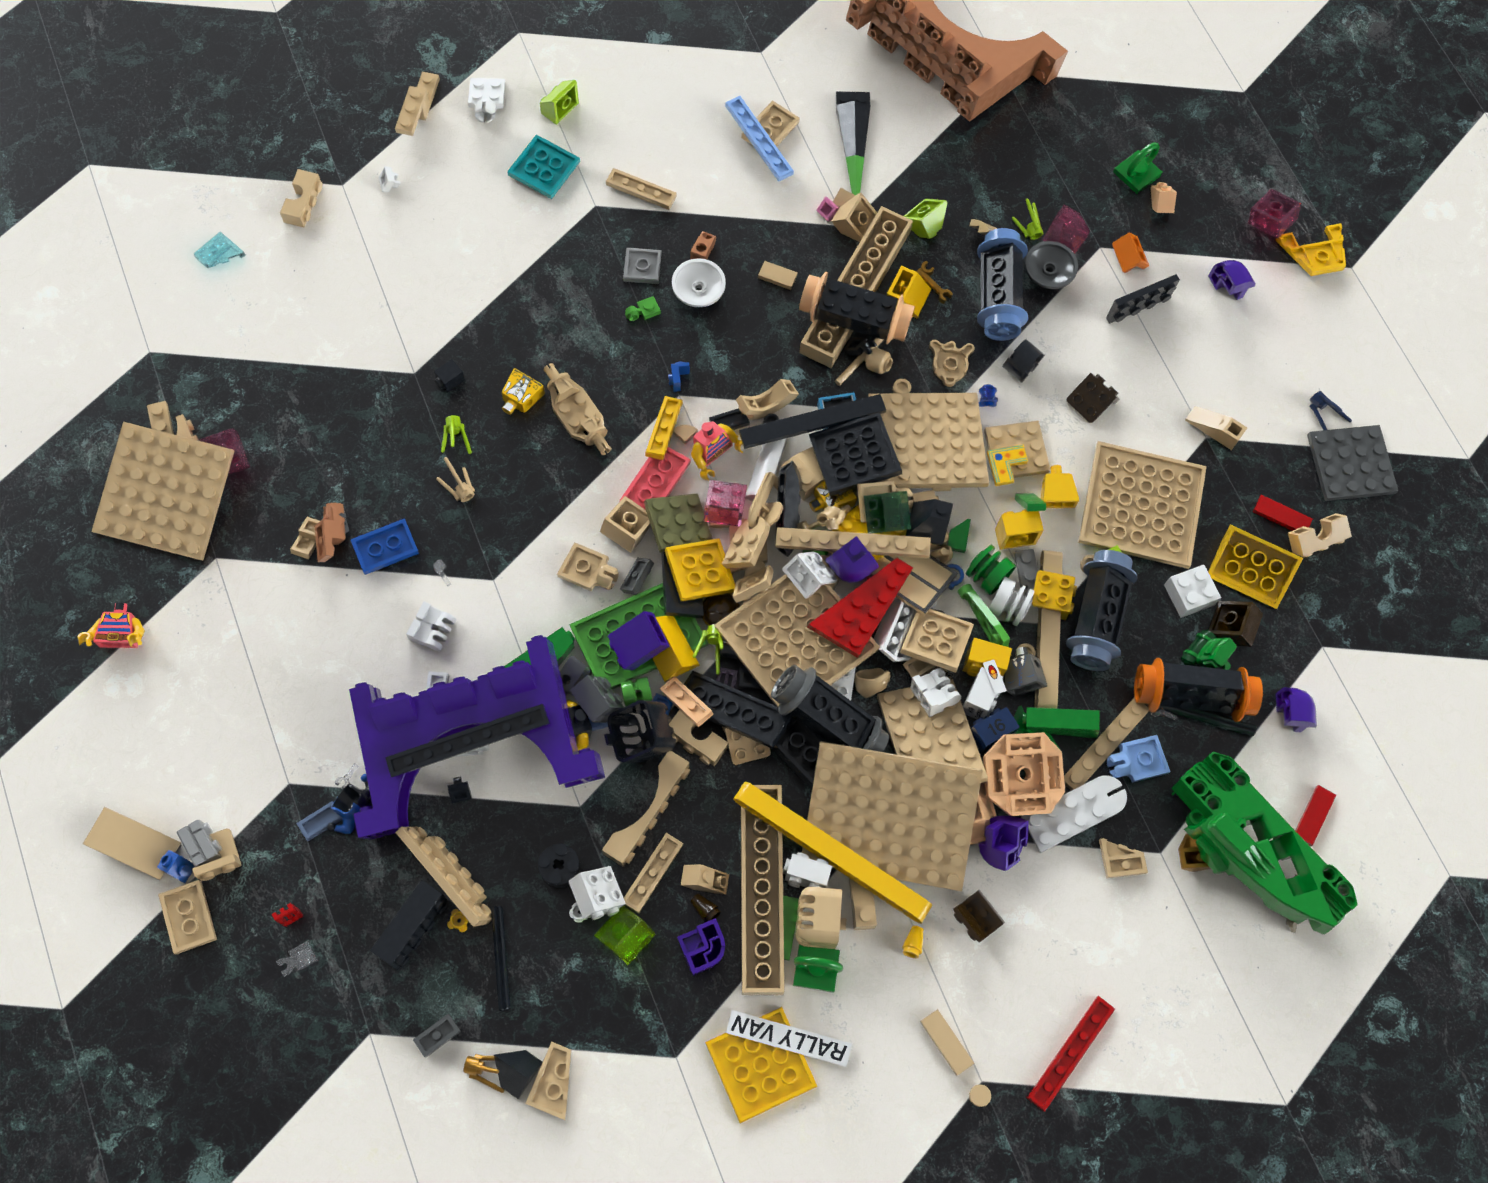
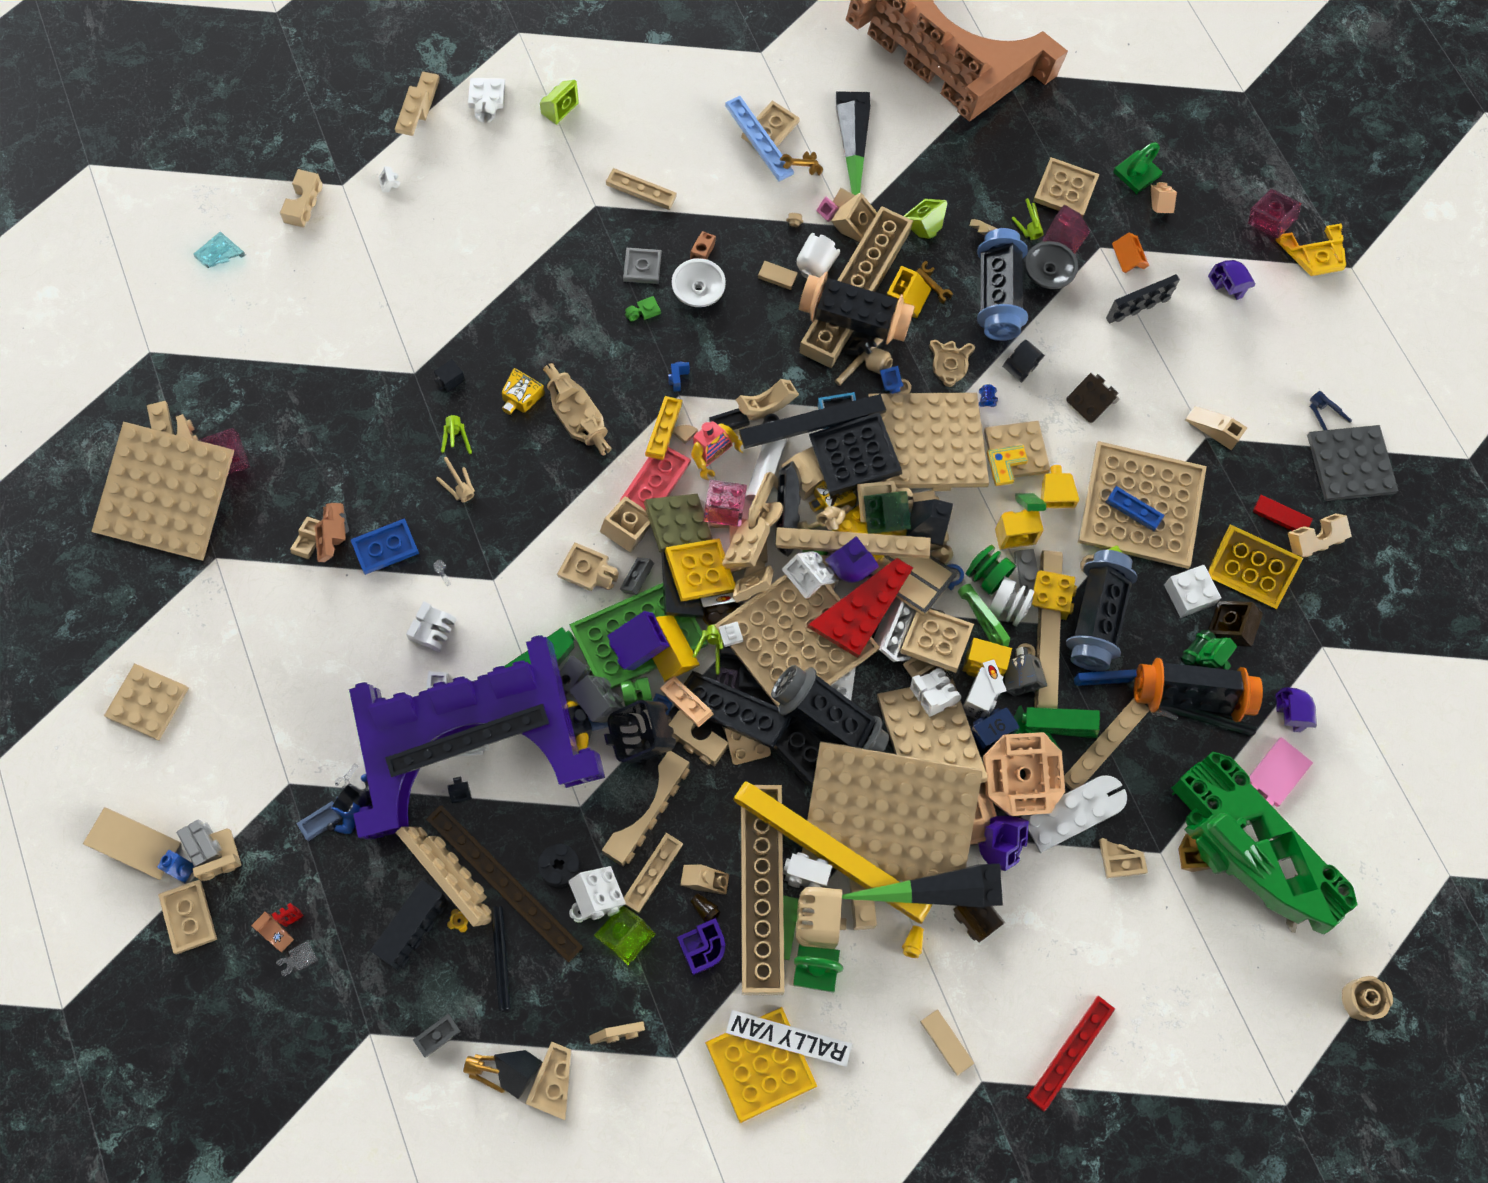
(115, 630): torso -> none
(146, 702): none -> tan plate
(272, 931): none -> nougat leg
(505, 884): none -> dark brown plate
(543, 166): teal plate -> none
(614, 1033): none -> tan wing
(716, 600): none -> white sticker
(730, 634): none -> white tile
(794, 219): none -> tan plate
(808, 160): none -> pearl gold bar
(817, 256): none -> white cylinder
(871, 681): tan hair -> none
(891, 379): none -> blue bracket
(958, 536): green tile -> none
(966, 886): none -> black plate
(980, 1095): tan tile -> none
(1066, 185): none -> tan plate
(1105, 677): none -> blue tile
(1135, 508): none -> blue tile
(1139, 760): light blue plate -> none
(1279, 772): none -> bright pink tile
(1315, 814): red tile -> none
(1355, 1001): none -> tan brick

